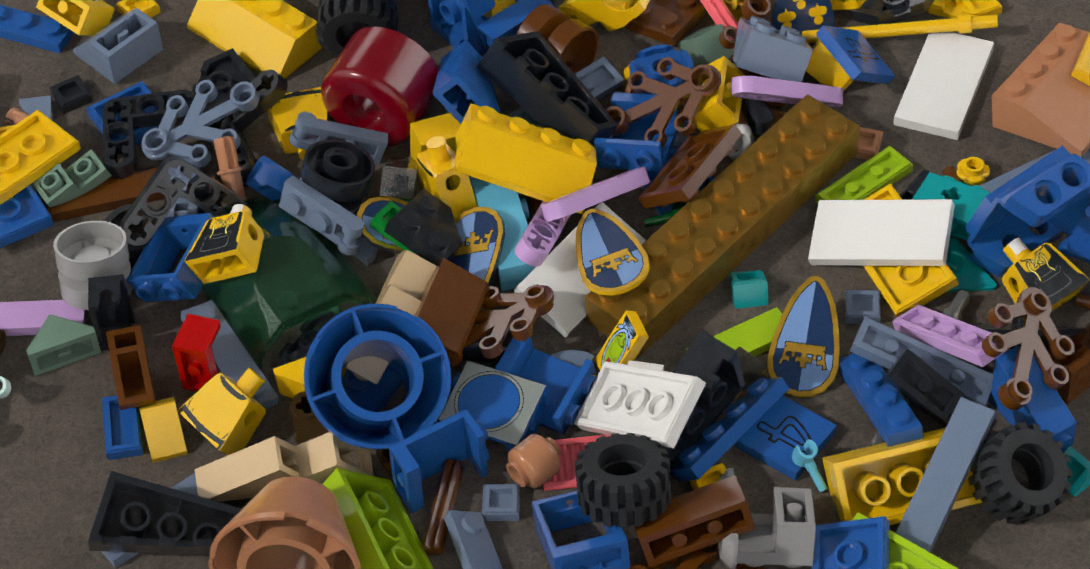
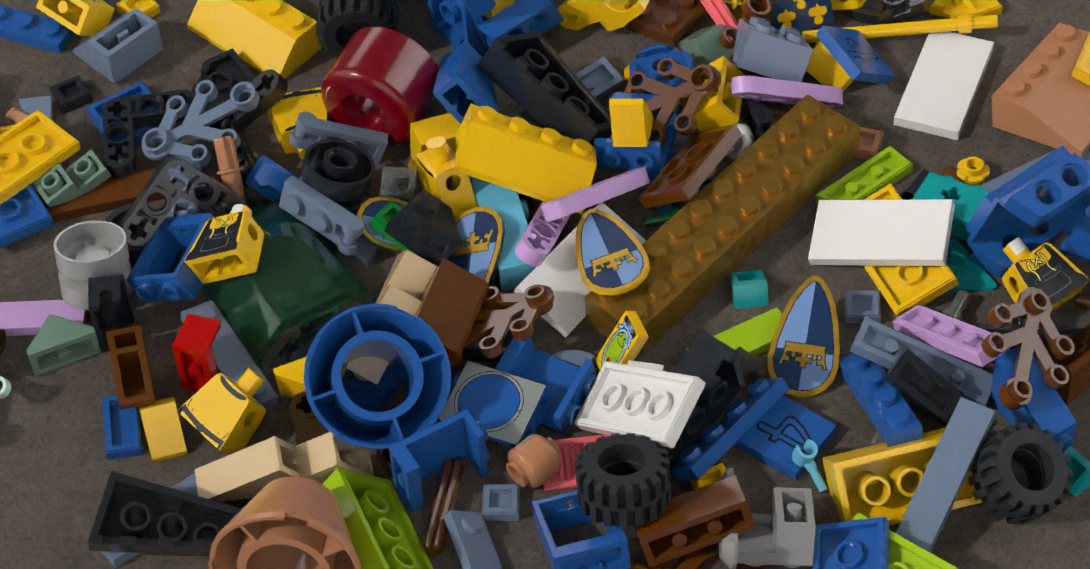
(568, 37): reddish brown wheel -> none
(630, 122): none -> yellow slope

